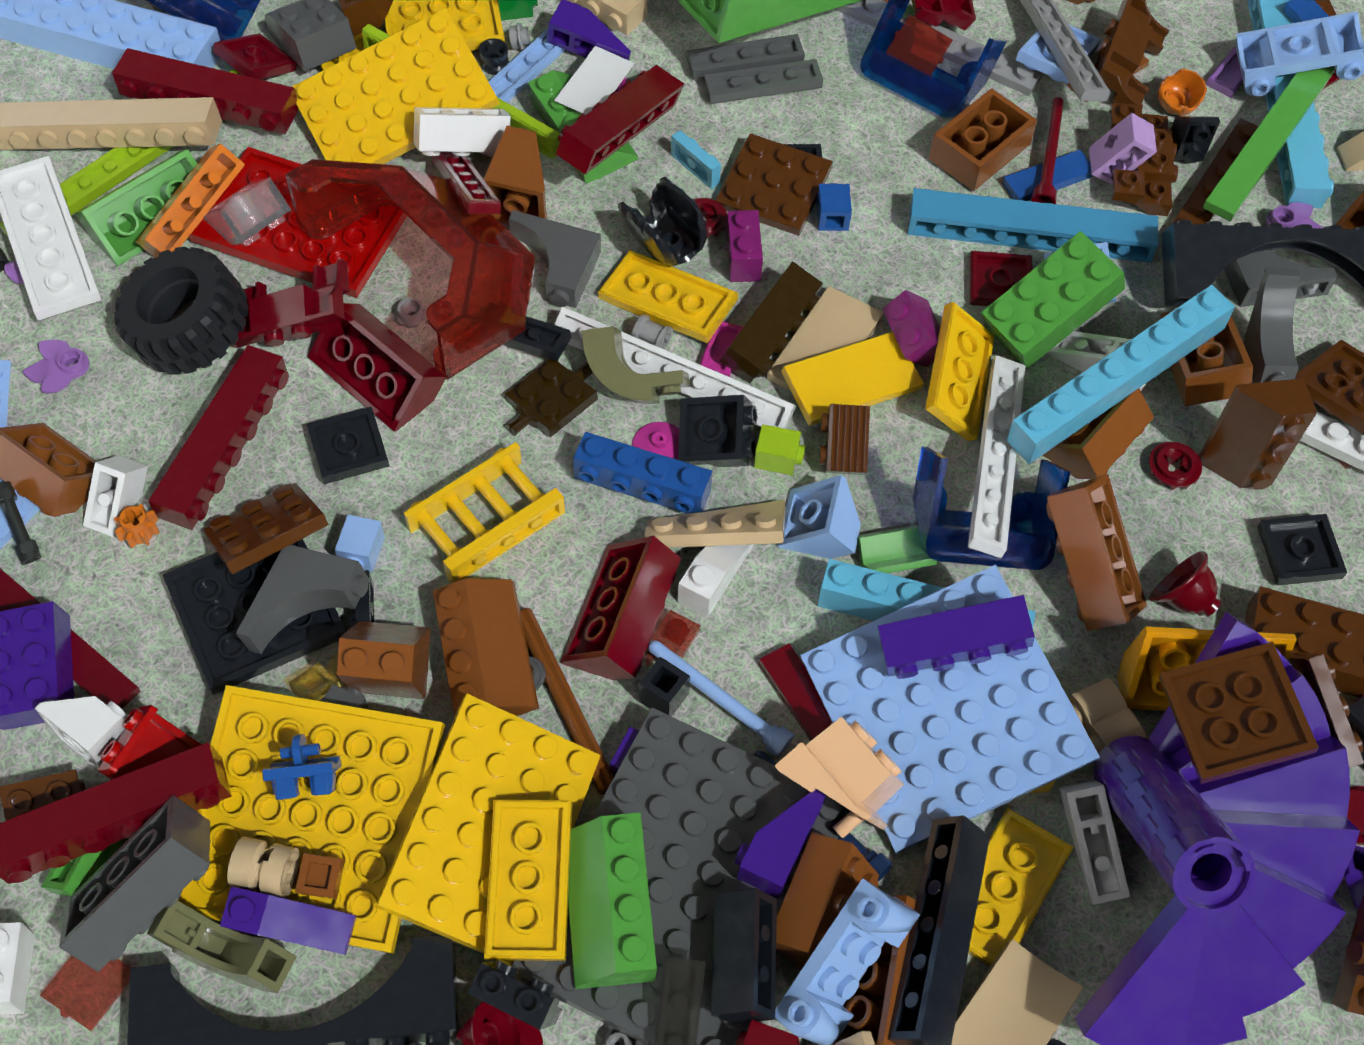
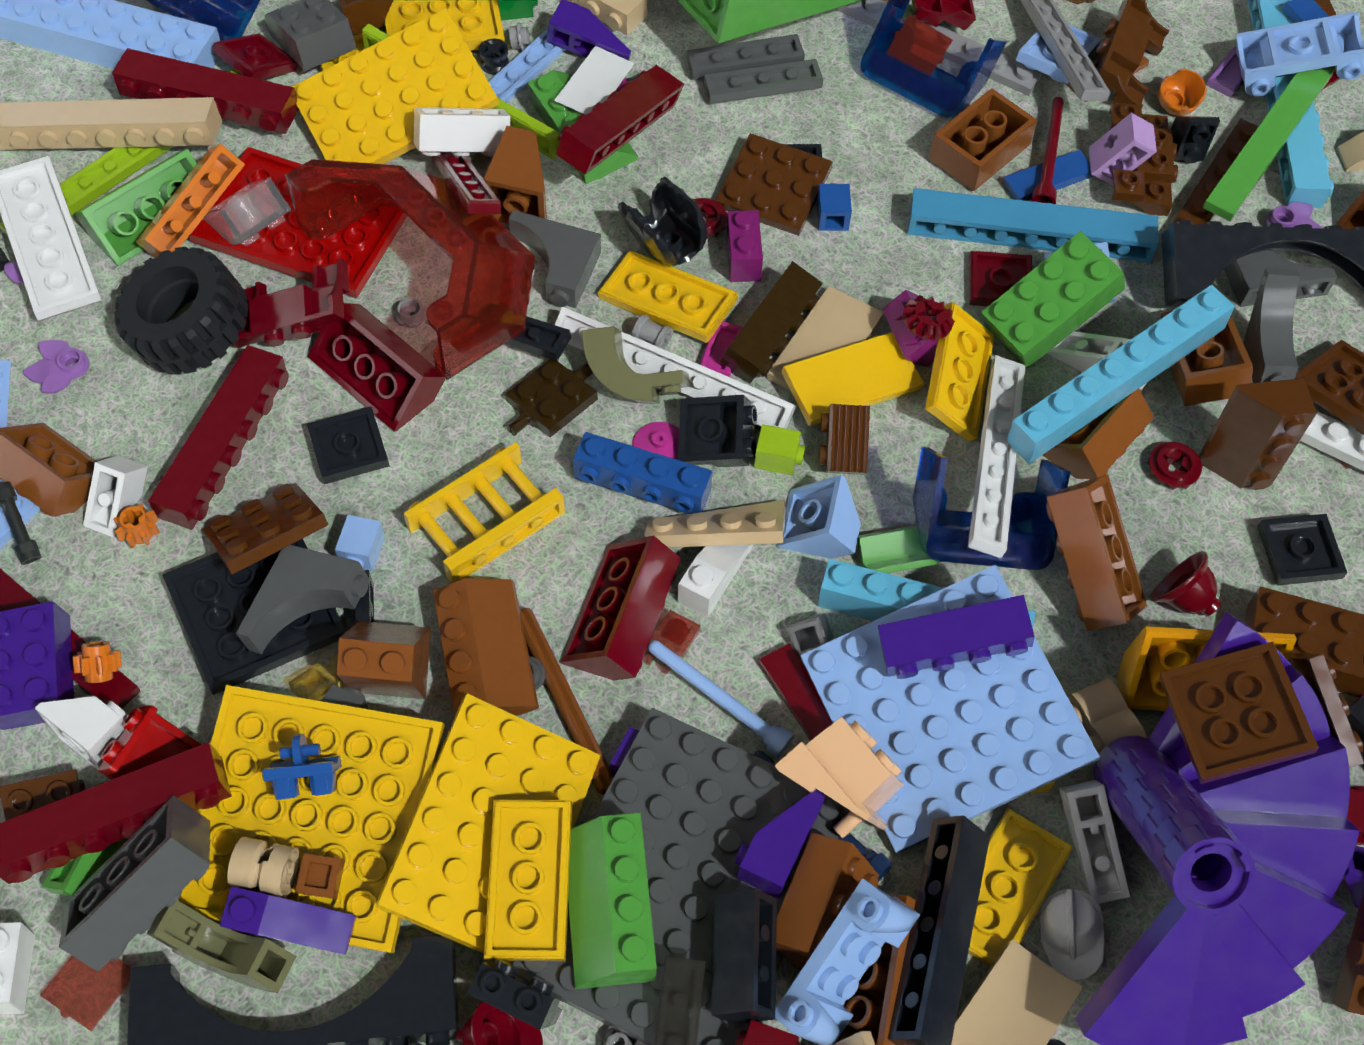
(97, 661): none -> orange gear
(664, 687): black brick -> none
(695, 159): medium azure plate -> none
(809, 633): none -> flat silver slope
(923, 325): none -> dark red gear
(1073, 933): none -> white piece

